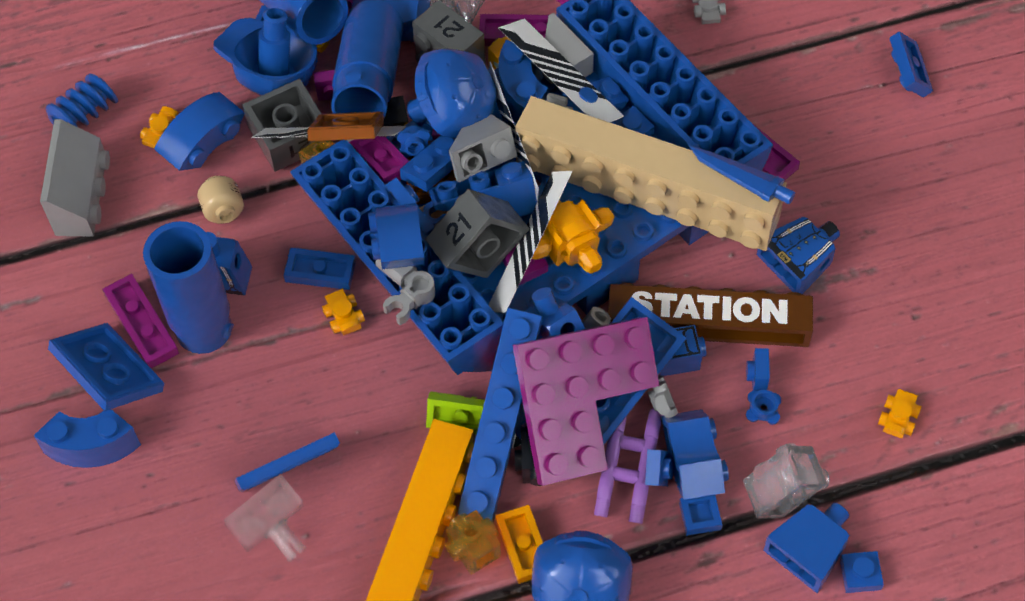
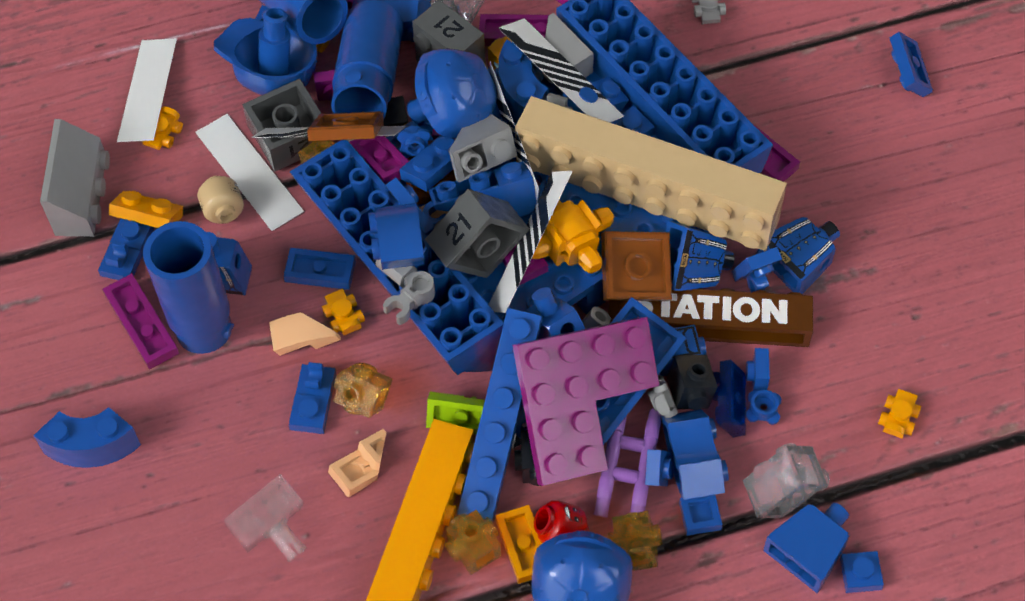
(82, 101): blue piece -> none
(106, 366): blue tile -> none
(125, 250): none -> blue plate
(144, 209): none -> light orange plate
(147, 90): none -> white sticker
(199, 131): blue brick -> none
(250, 172): none -> white sticker
(287, 462): blue tile -> none
(299, 331): none -> light nougat slope
(312, 398): none -> blue plate
(361, 466): none -> light nougat slope
(362, 389): none -> clear yellow brick
(559, 518): none -> red head
(636, 266): none -> dark orange tile
(638, 538): none -> clear yellow brick
(691, 382): none -> black brick
(696, 257): none -> blue torso
(731, 398): none -> clear blue plate
(754, 180): blue bar -> none
(756, 268): none -> blue plate

